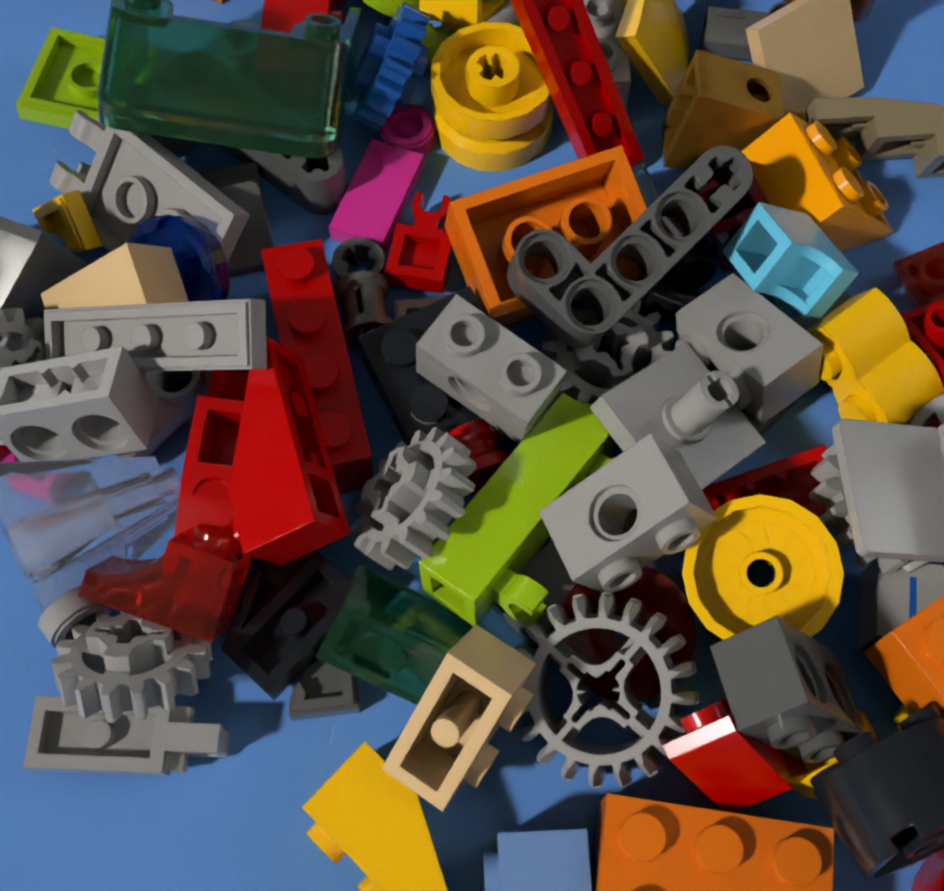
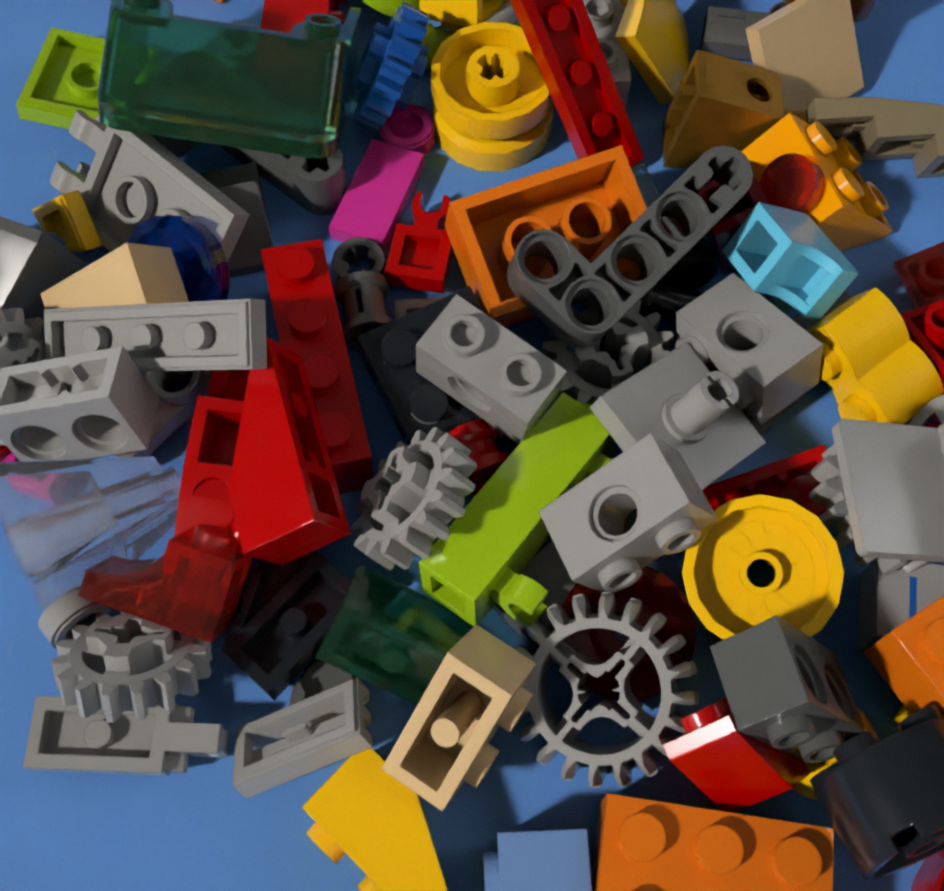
(302, 746): none -> light grey tile
(793, 183): none -> clear red tile

